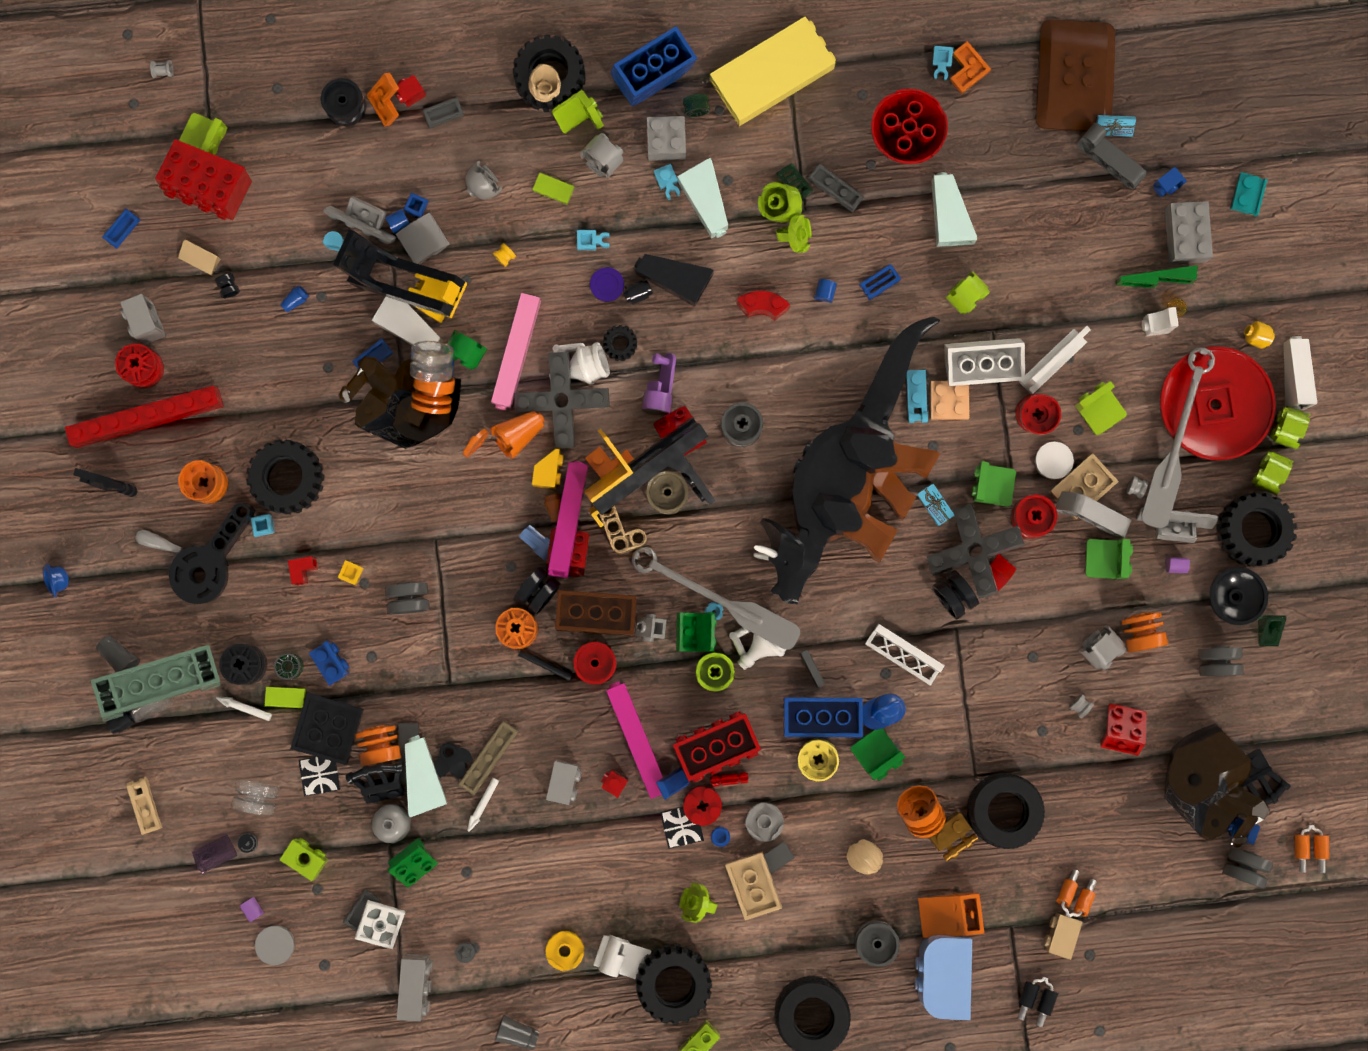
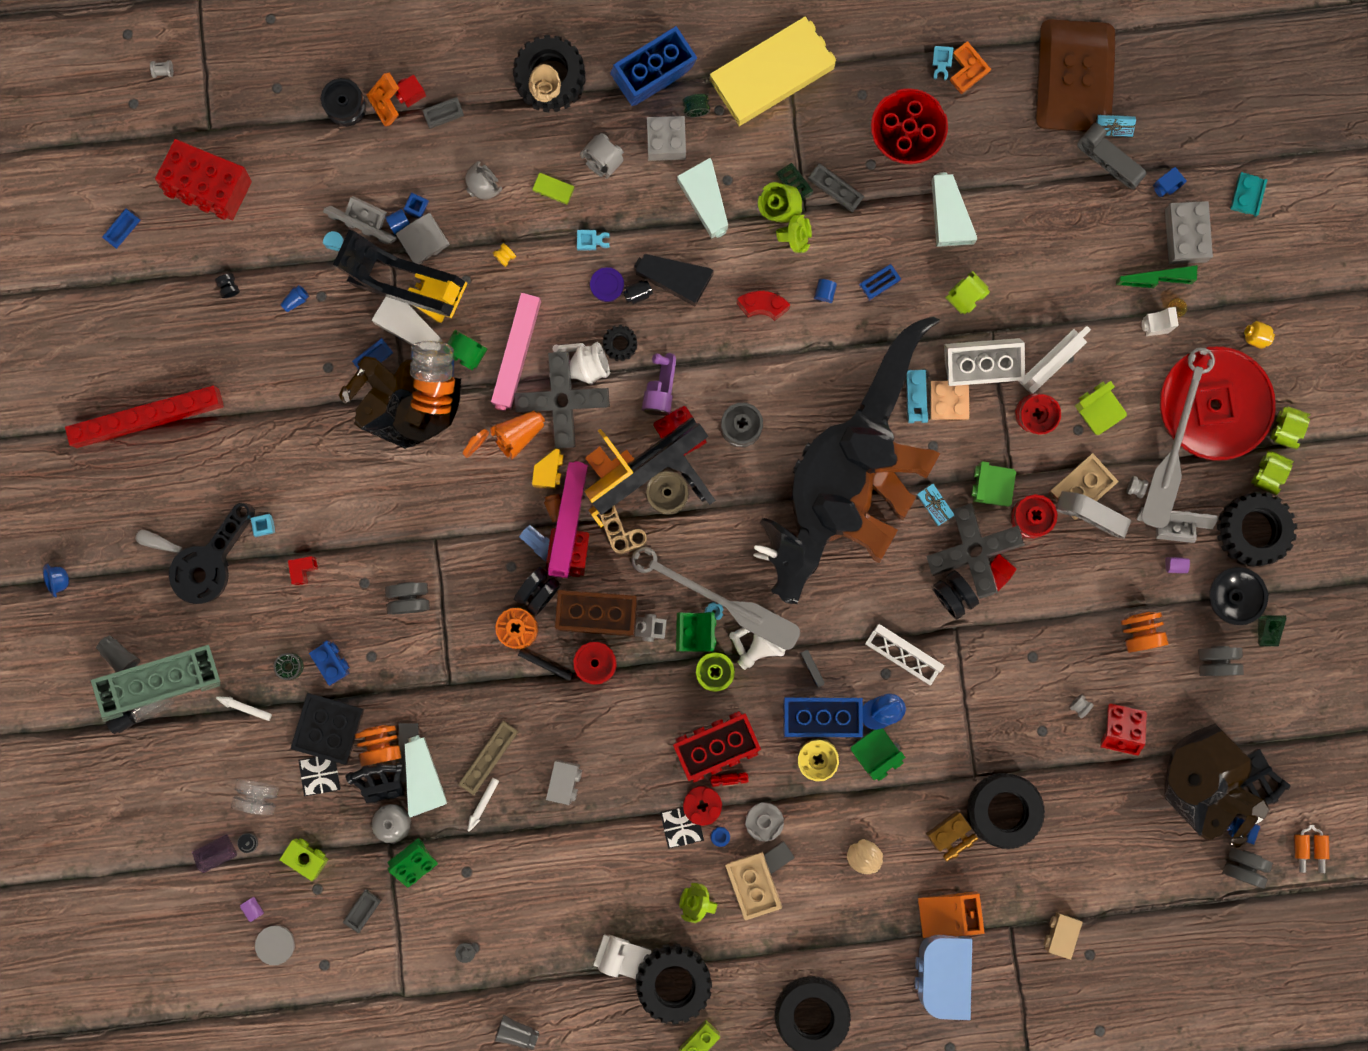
(105, 483): black plate -> none
(142, 319): light grey brick -> none
(144, 806): tan plate -> none
(149, 369): red wheel -> none
(193, 478): orange wheel -> none
(198, 257): tan slope -> none
(204, 133): lime bracket -> none
(251, 671): black wheel -> none
(264, 463): black tyre -> none
(285, 697): lime tile -> none
(350, 572): yellow plate -> none
(379, 924): white piece -> none
(414, 987): light grey brick -> none
(455, 763): black plate -> none
(568, 939): yellow tile -> none
(577, 110): lime bracket -> none
(613, 783): red brick -> none
(635, 737): dark pink brick -> none
(666, 179): medium azure plate -> none
(672, 783): blue tile -> none
(881, 954): dark grey wheel -> none
(921, 811): orange wheel -> none
(1029, 996): black piece -> none
(1054, 460): white tile -> none
(1084, 900): orange piece -> none
(1102, 648): light grey brick -> none
(1108, 558): bright green bracket -> none
(1298, 374): white slope -> none

